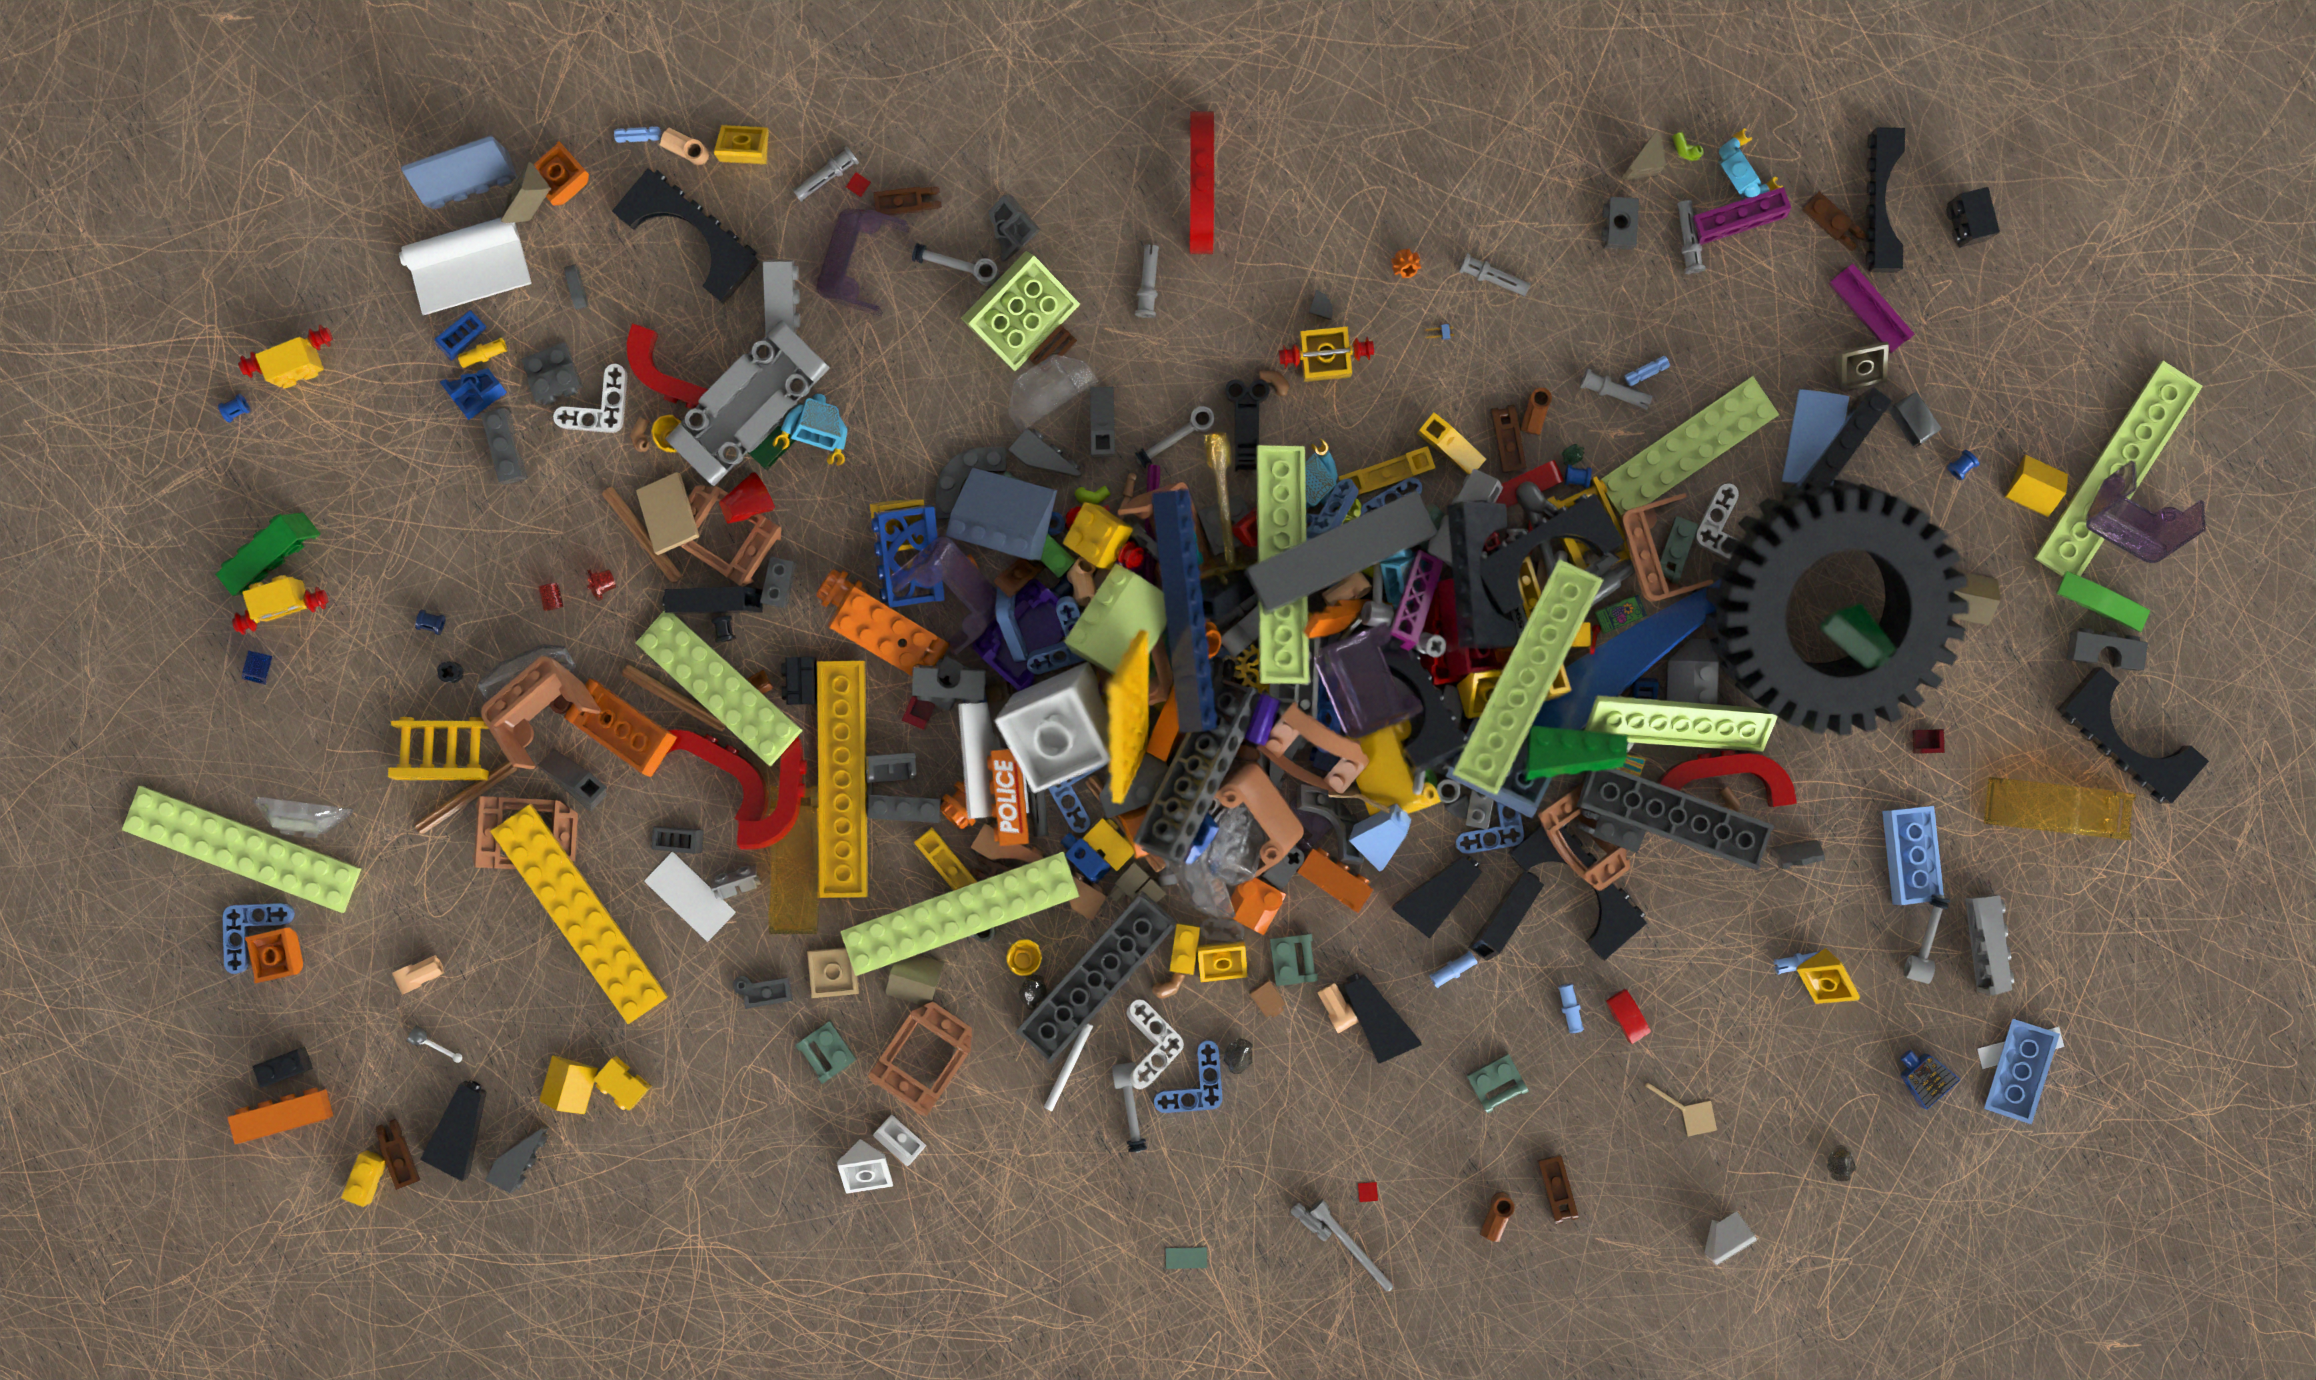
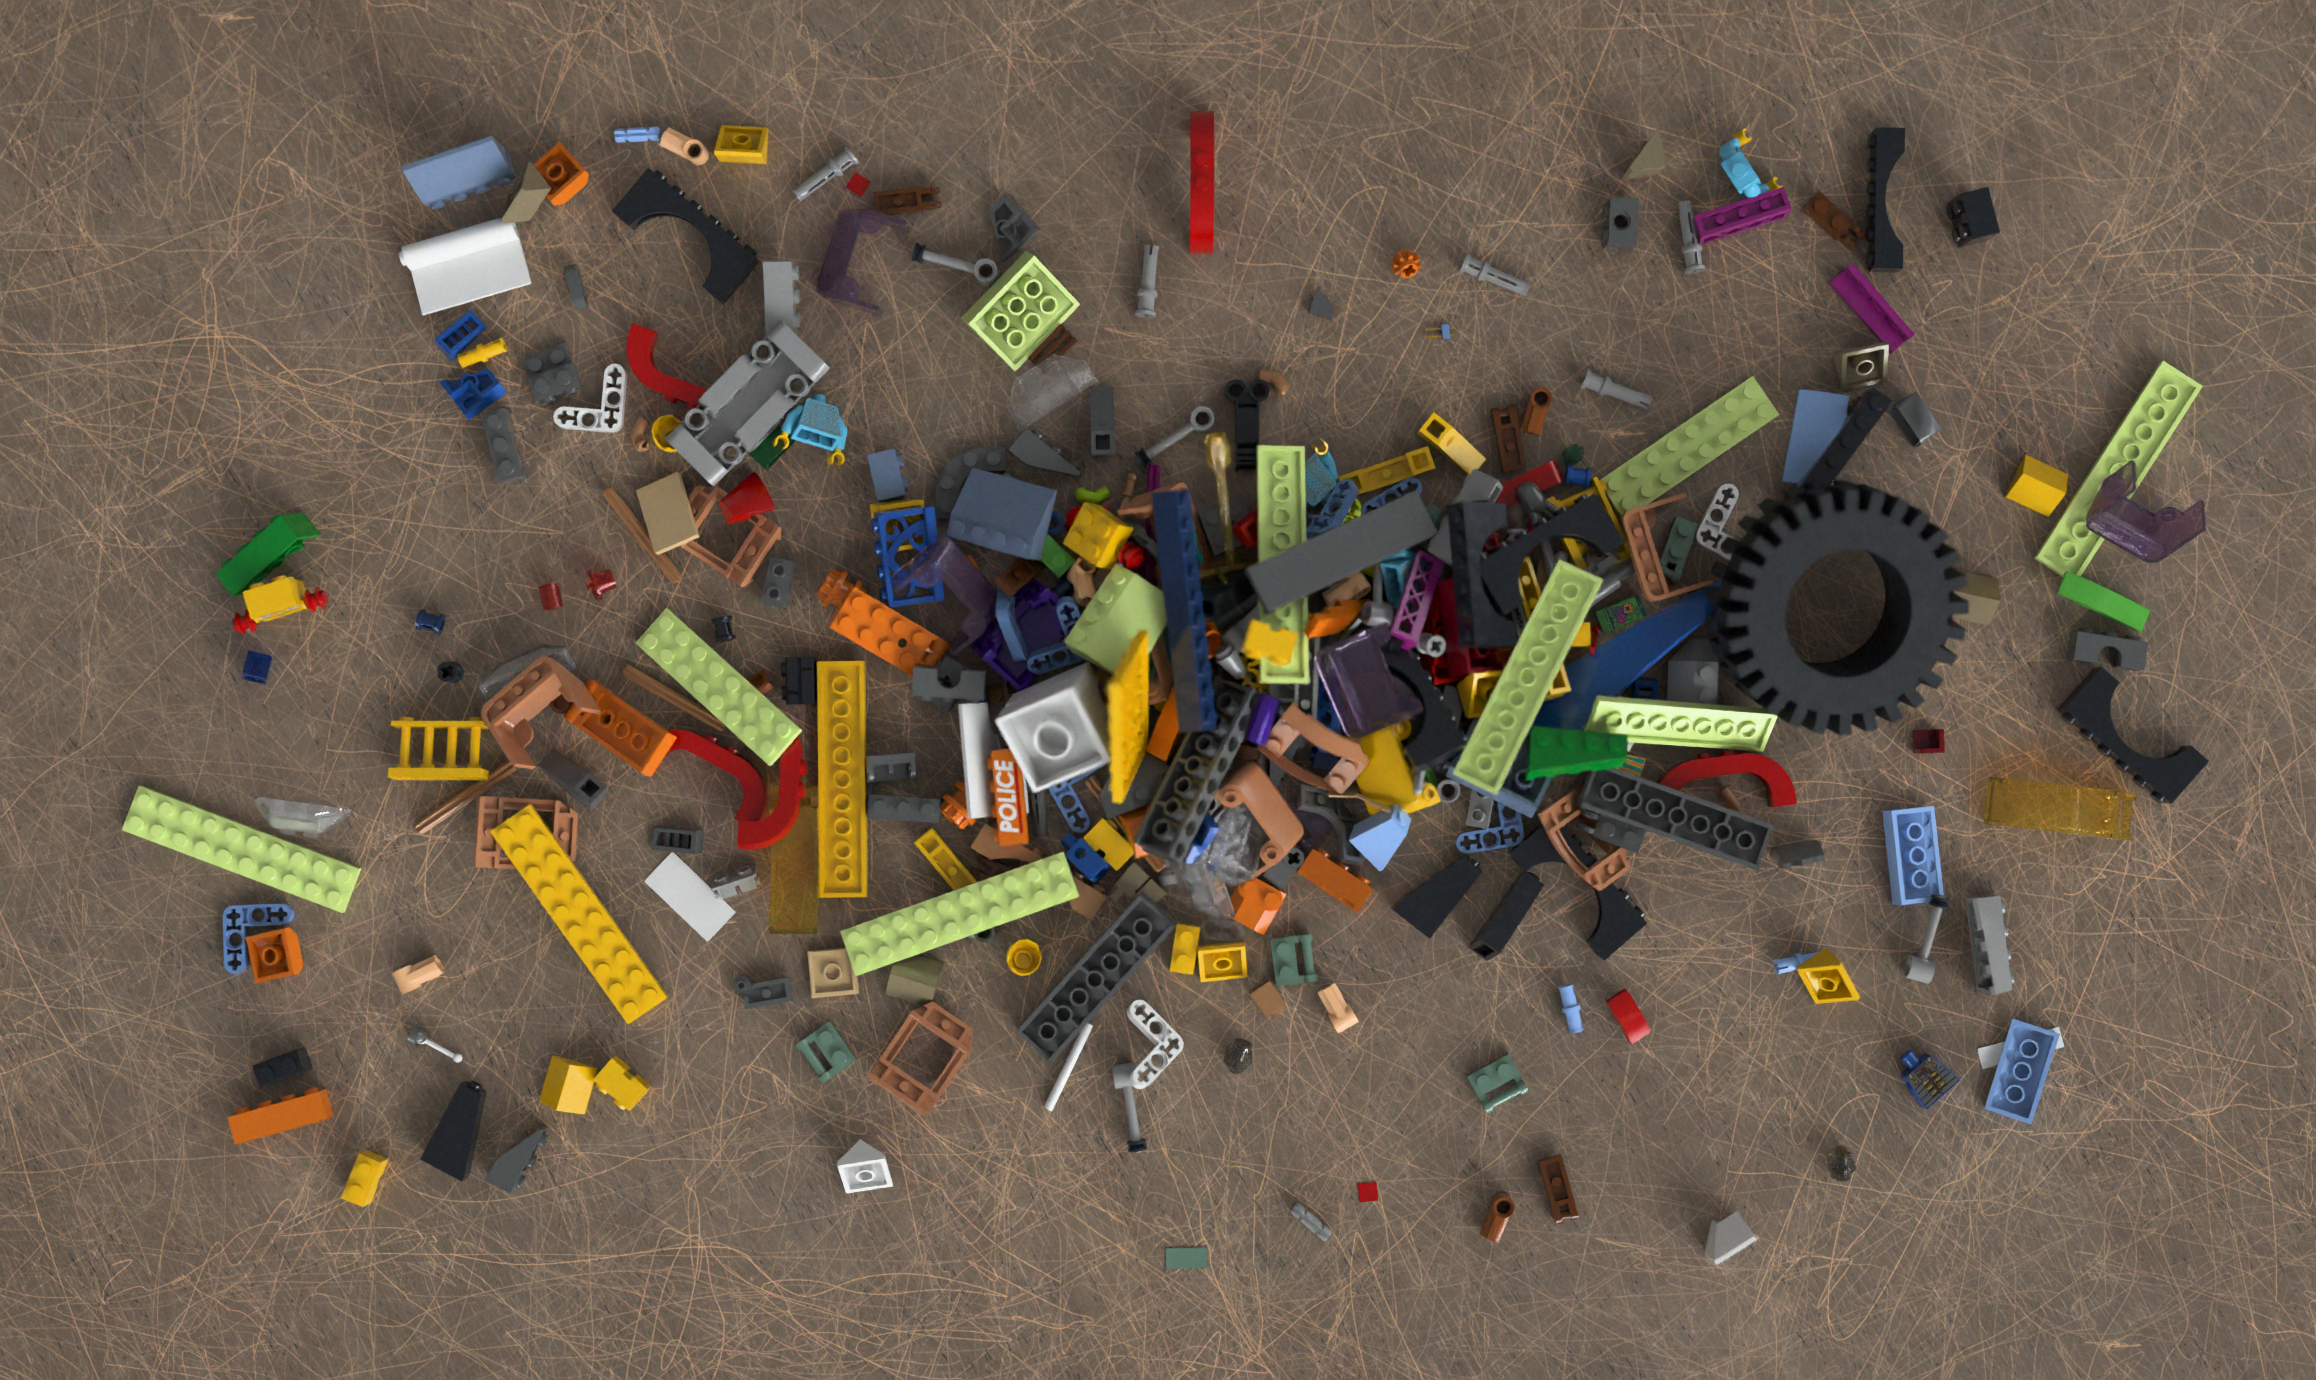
(234, 408): blue bush -> none
(289, 360): yellow brick -> none
(397, 1156): reddish brown hinge -> none
(713, 600): black slope -> none
(887, 475): none -> sand blue brick
(899, 1140): white slope -> none
(918, 712): dark red panel -> none
(1033, 991): clear smoke rock -> none
(1170, 988): medium nougat arm -> none
(1199, 1093): medium blue beam -> none
(1230, 660): none -> light grey cone
(1269, 644): none -> yellow brick
(1322, 1212): light grey piece -> none
(1326, 353): yellow brick -> none
(1380, 1022): black slope -> none
(1453, 969): light blue pin -> none
(1459, 807): dark grey tile -> none
(1647, 371): light blue axle -> none
(1685, 150): lime arm -> none
(1697, 1117): tan piece -> none
(1859, 635): dark green slope -> none
(1963, 465): blue bush -> none

